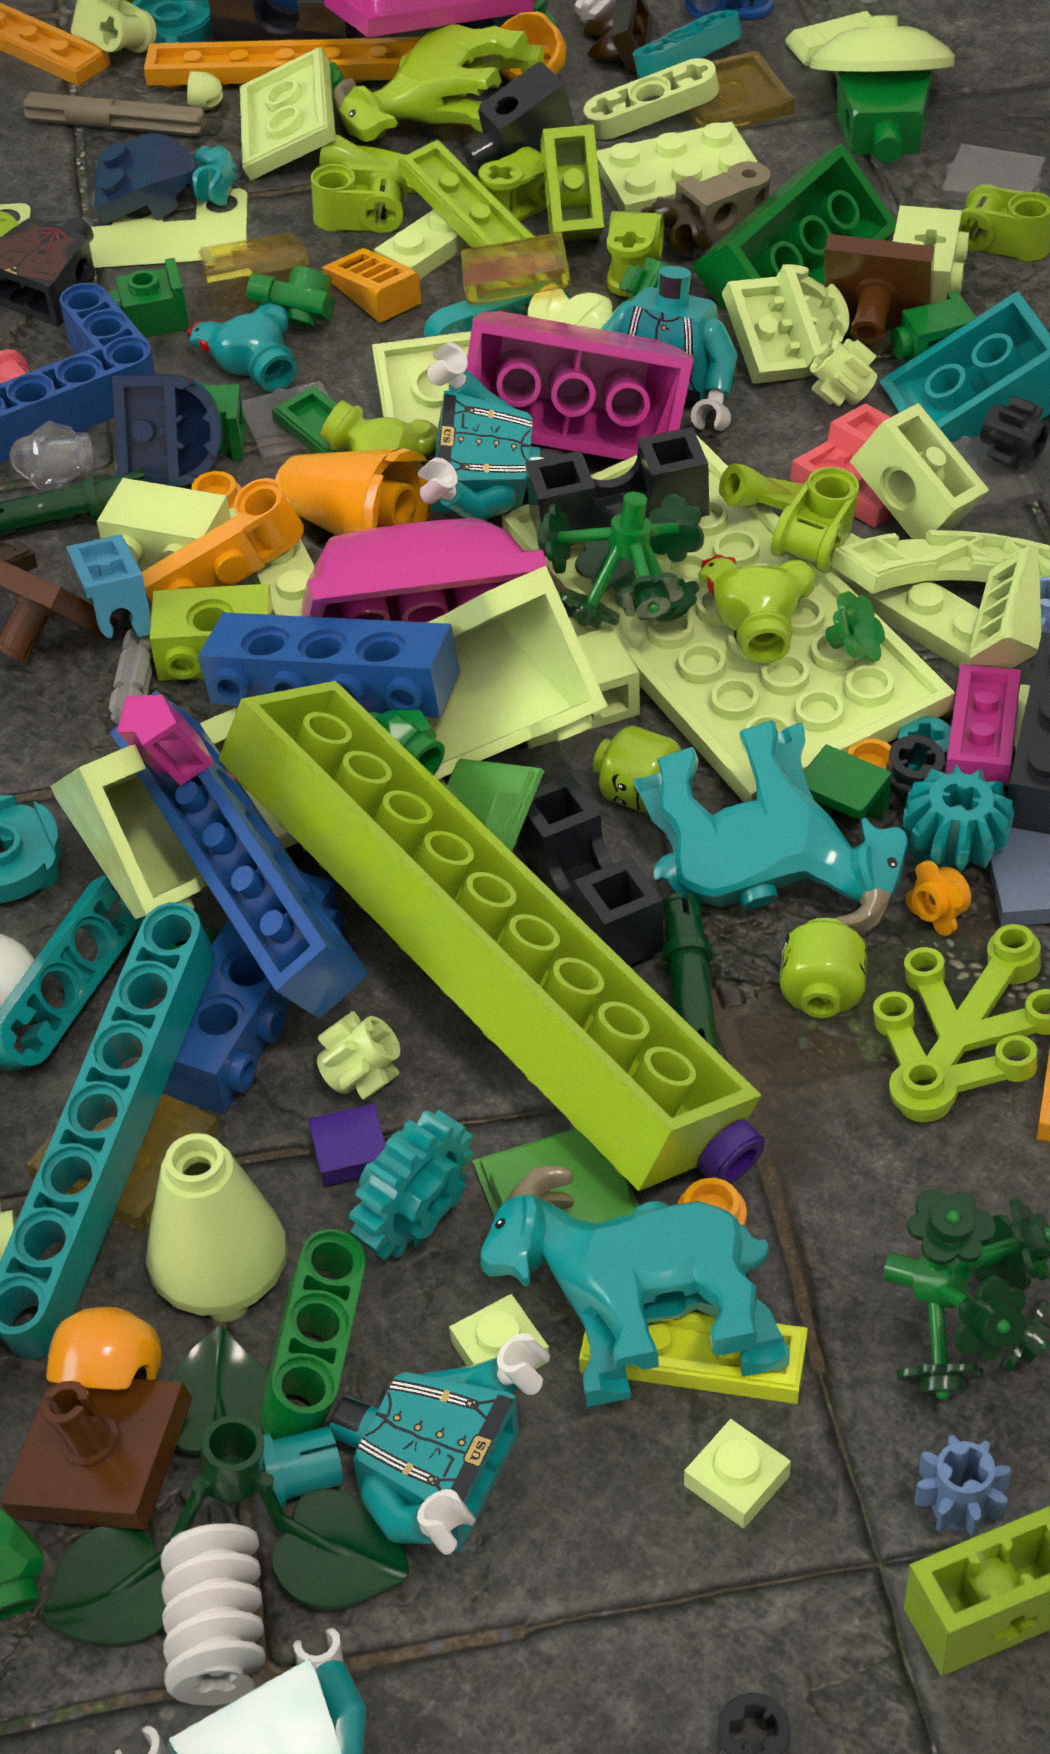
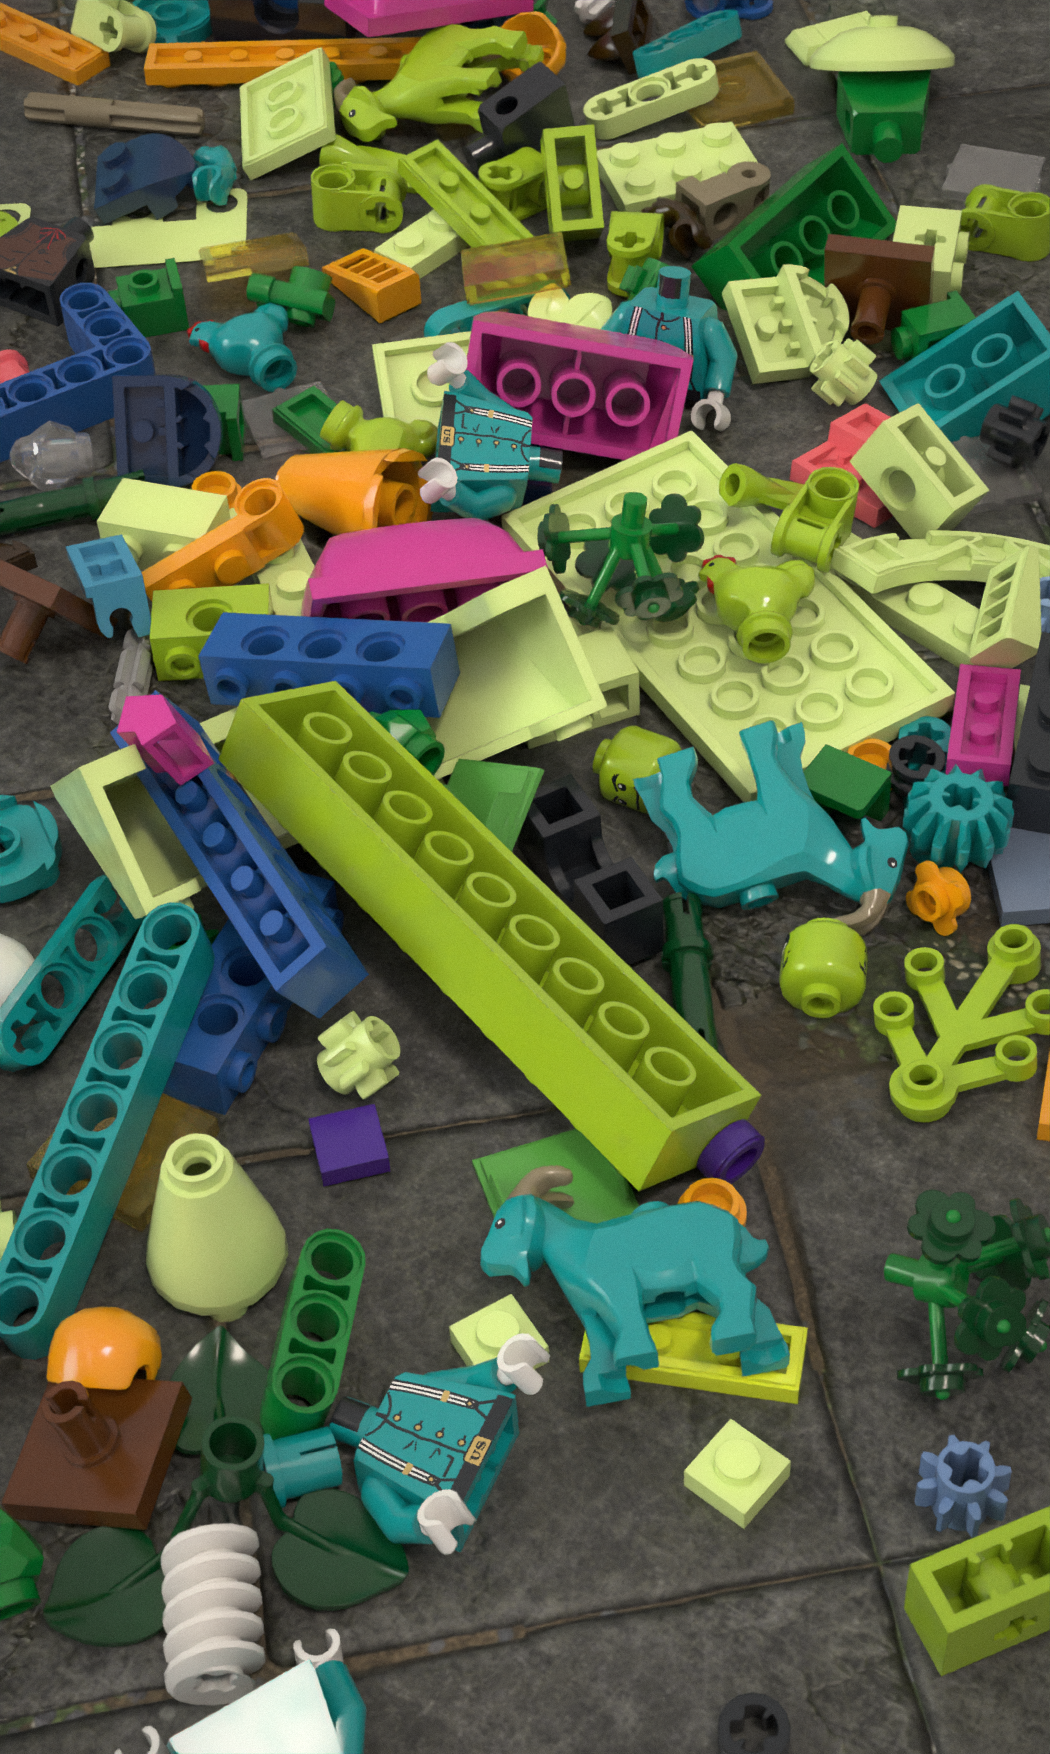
(203, 90): yellowish green hinge -> none
(411, 1184): teal gear -> none
(663, 466): black arch -> none
(856, 628): green plant -> none

